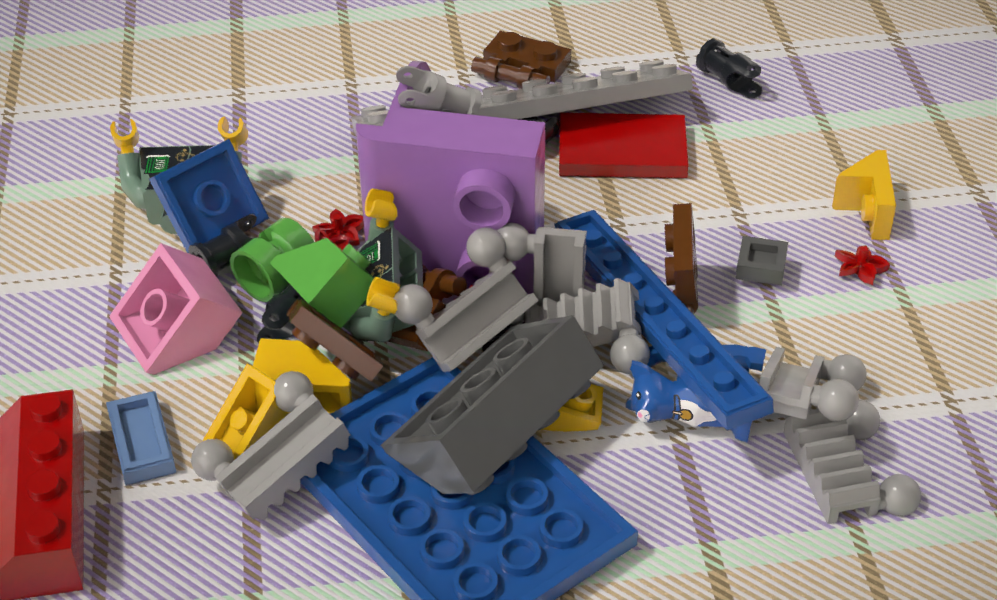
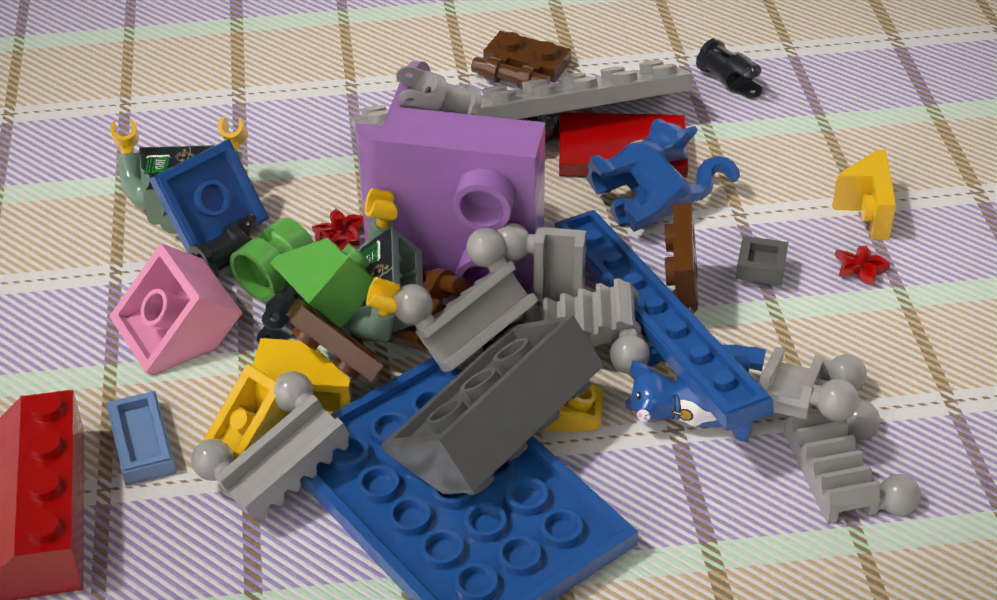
(651, 177): none -> blue animal

